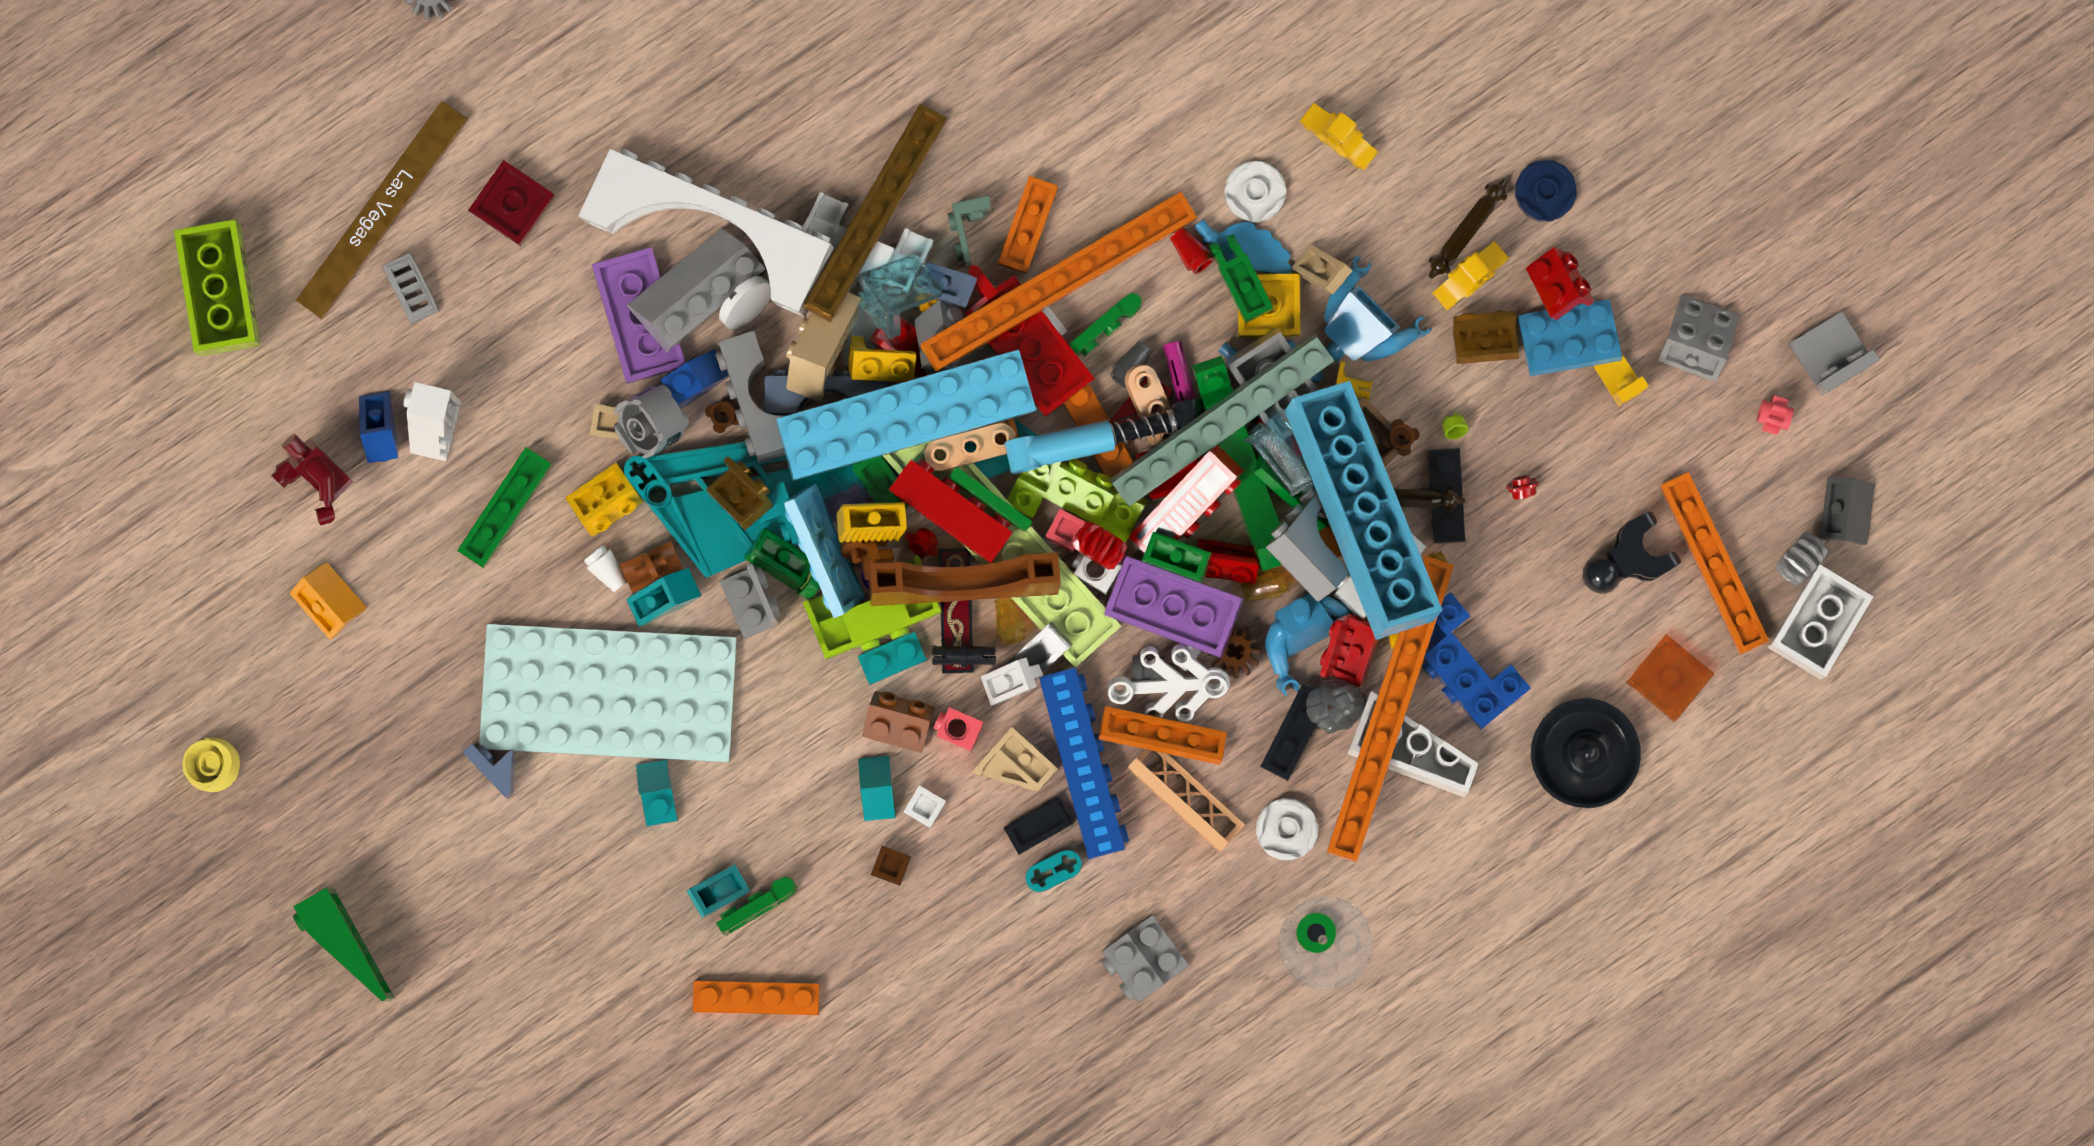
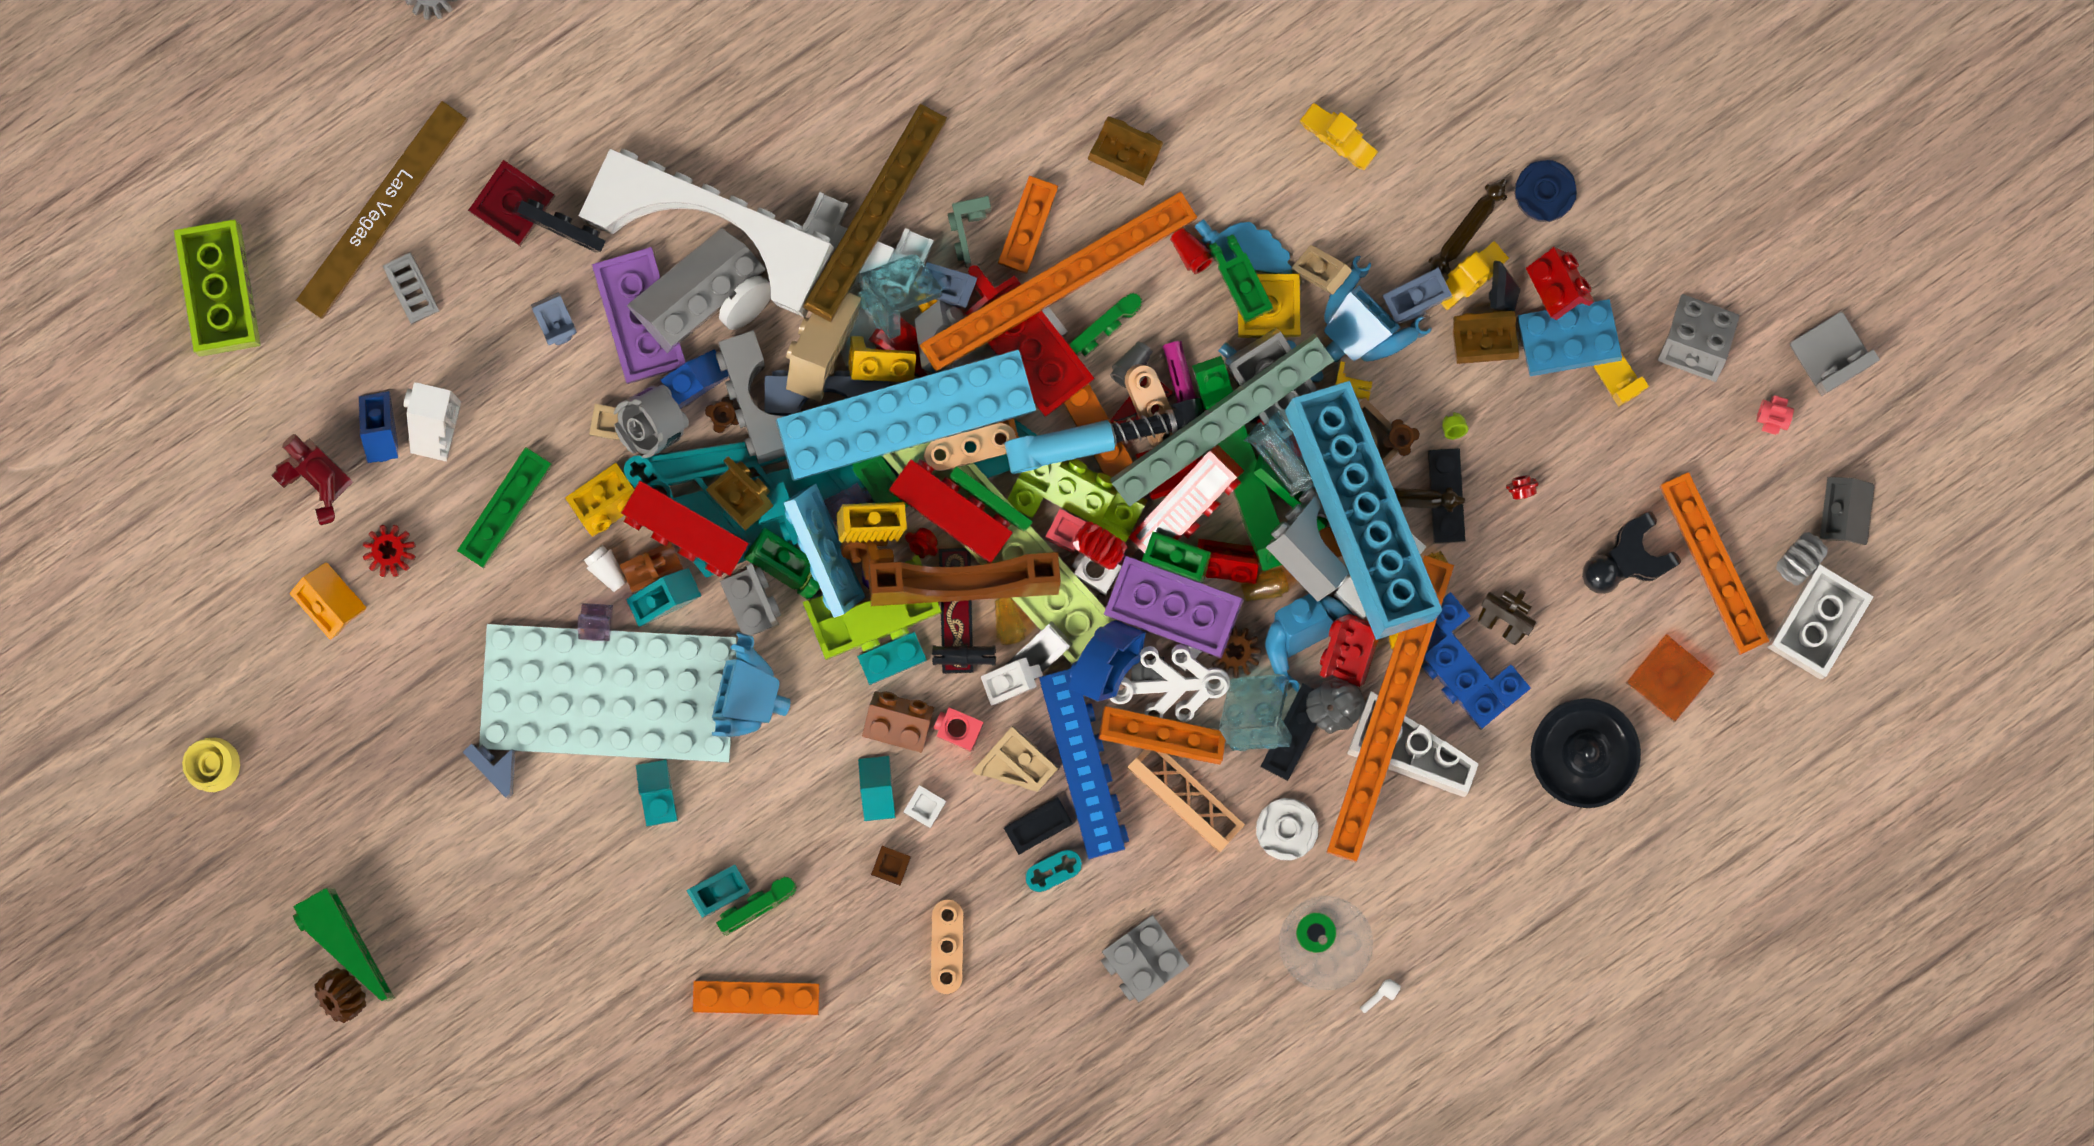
(340, 995): none -> reddish brown gear
(380, 557): none -> red gear
(554, 319): none -> sand blue bracket
(559, 224): none -> black plate
(595, 622): none -> clear purple bracket
(684, 528): none -> red brick
(746, 692): none -> dark azure torso
(947, 931): none -> light nougat plate
(1106, 660): none -> blue brick
(1125, 150): none -> pearl gold bracket
(1254, 713): none -> clear light blue bracket
(1255, 191): white tile -> none
(1388, 988): none -> white hand
(1417, 296): none -> sand blue slope
(1504, 289): none -> black piece
(1518, 622): none -> dark brown hips

